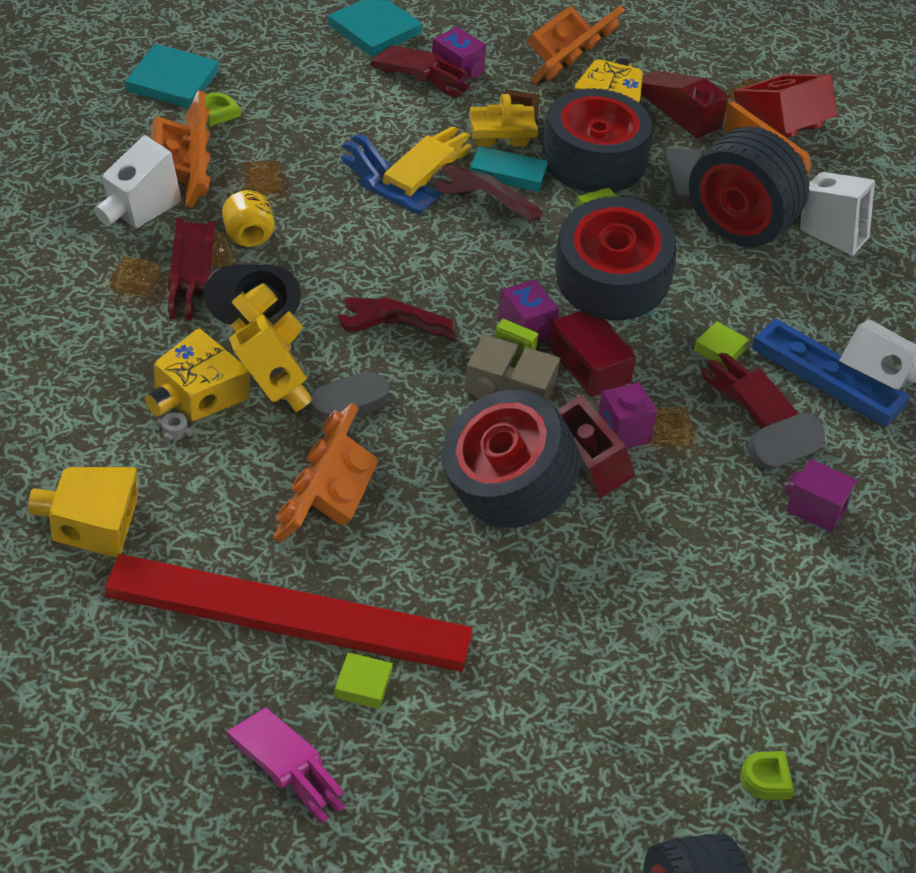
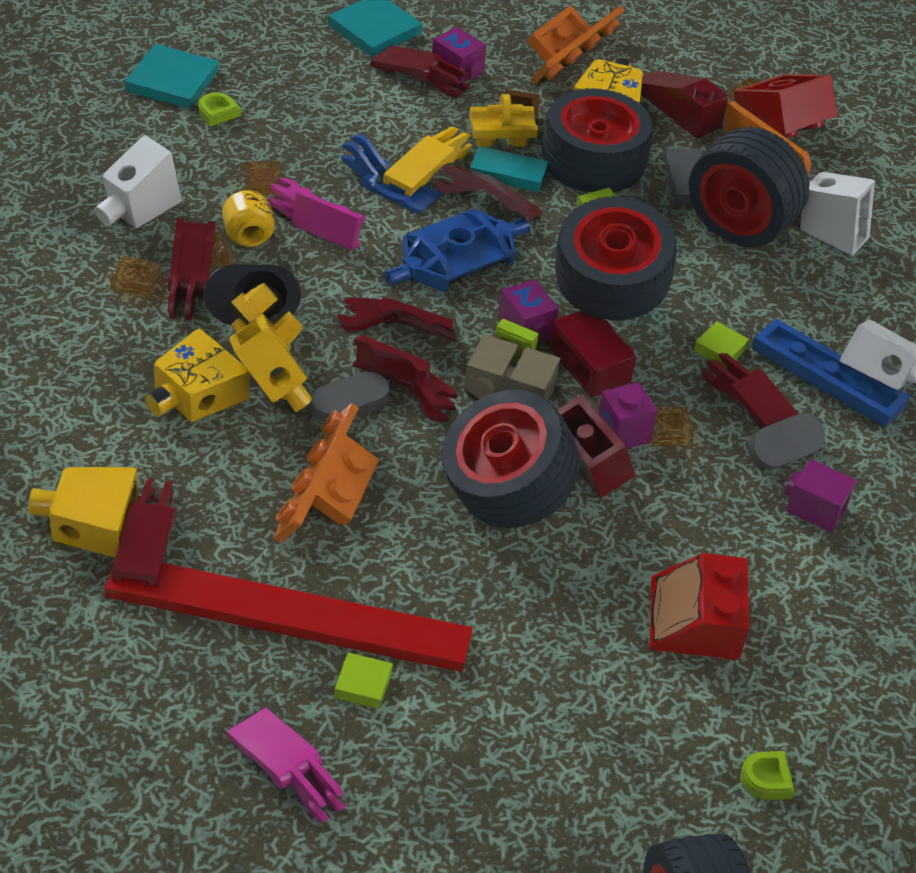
(145, 536): none -> dark red arm
(174, 426): light grey piece -> none
(188, 147): orange bracket -> none
(317, 215): none -> dark pink arm
(408, 371): none -> dark red arm
(437, 260): none -> blue plate
(701, 607): none -> red slope

